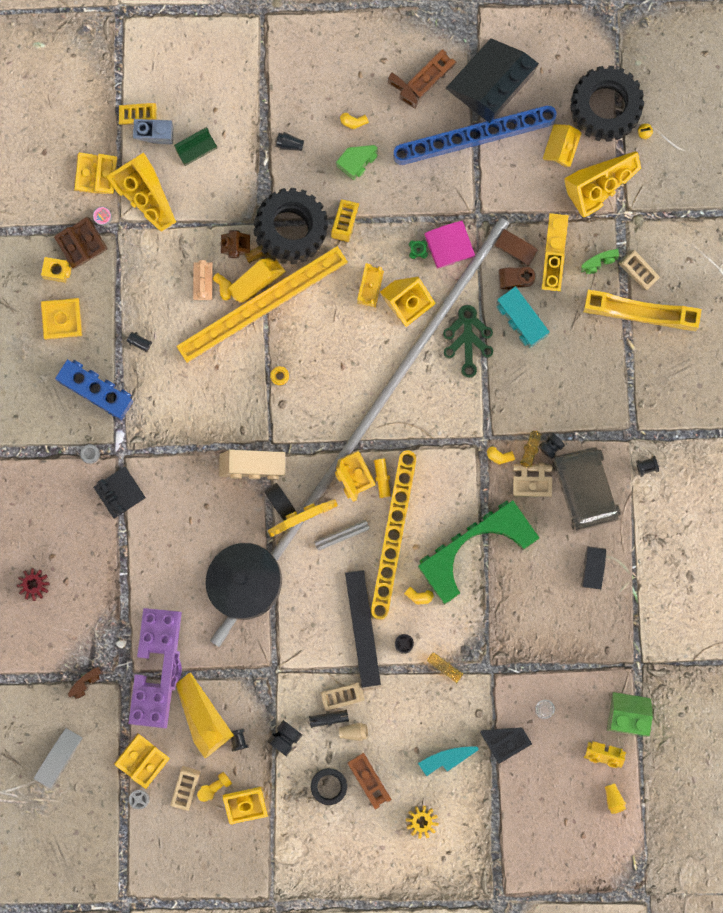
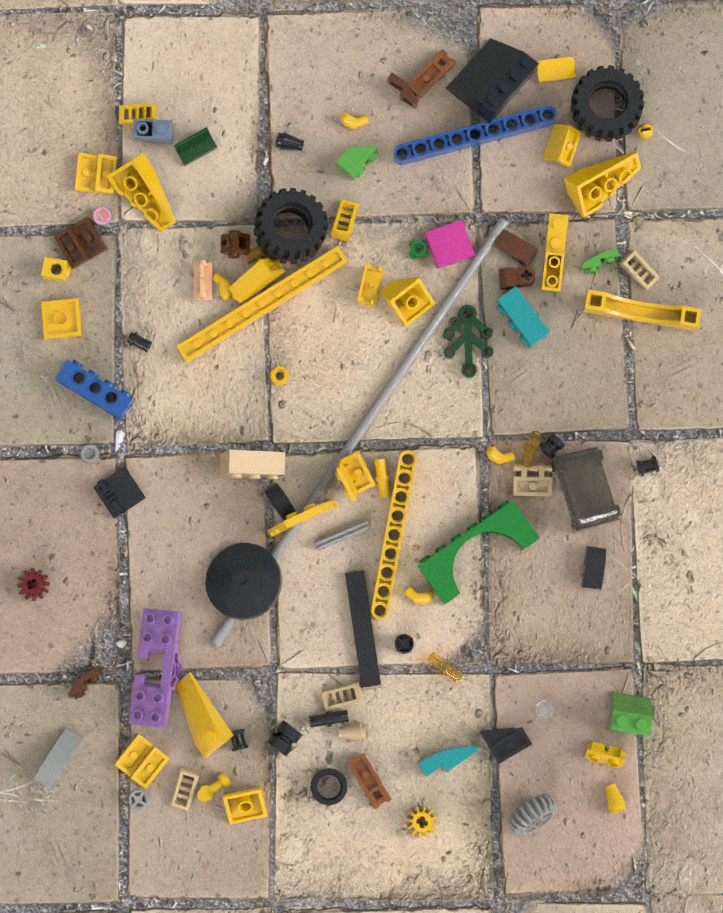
(533, 814): none -> light grey gear
(556, 69): none -> yellow slope

